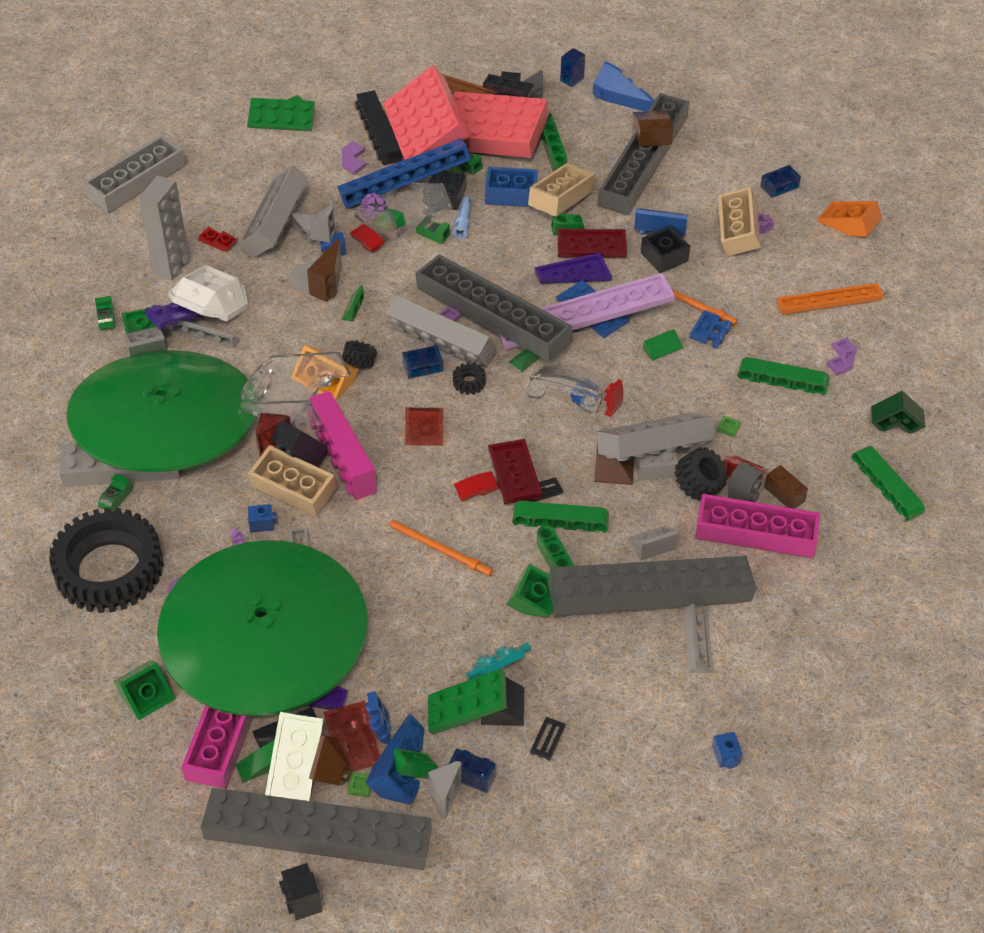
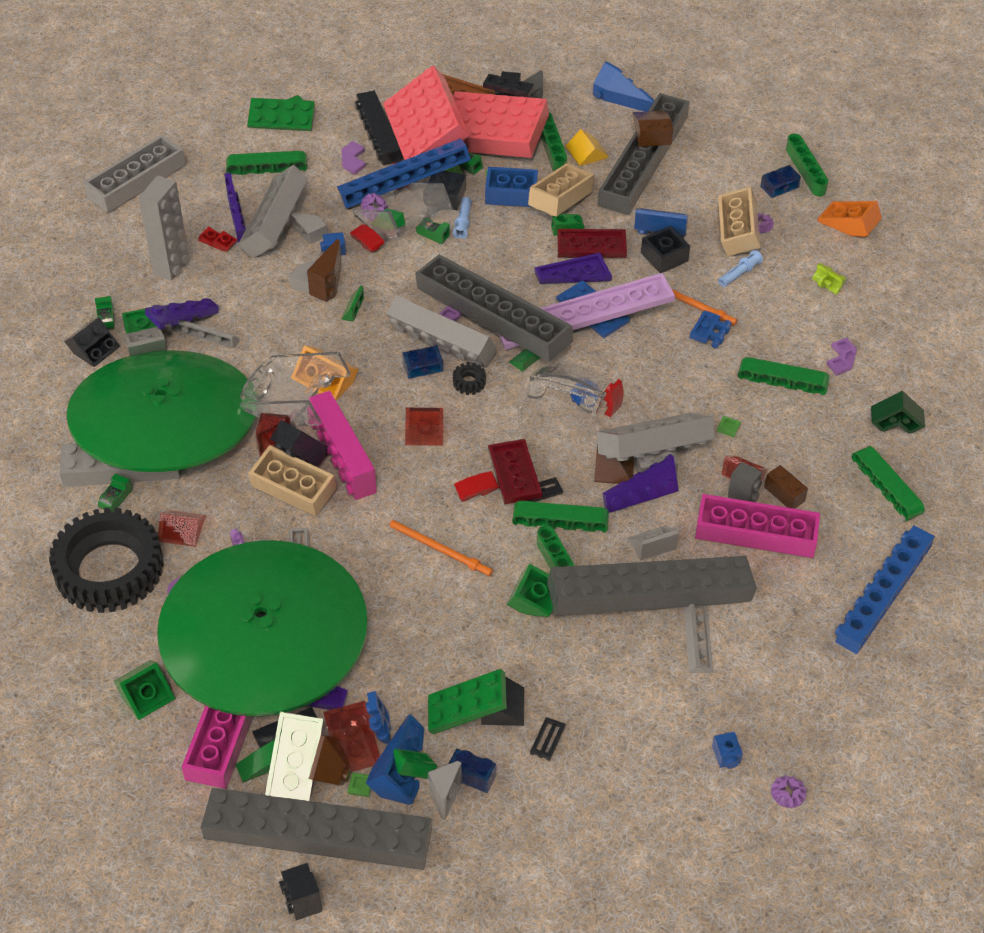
(92, 342): none -> black slope
(180, 527): none -> clear red slope
(210, 293): white piece -> none
(235, 207): none -> dark purple wing
(261, 518): blue brick -> none
(265, 162): none -> green beam
(323, 225): light grey slope -> none
(359, 354): black tyre -> none
(502, 657): teal plate -> none
(572, 67): clear blue brick -> none
(585, 148): none -> yellow slope
(644, 486): none -> dark purple wing
(662, 345): green slope -> none
(701, 473): black tyre -> none
(745, 265): none -> light blue pin
(783, 797): none -> medium lavender gear
(807, 165): none -> green beam
(828, 278): none -> lime hips
(829, 298): orange plate -> none
(884, 589): none -> blue brick

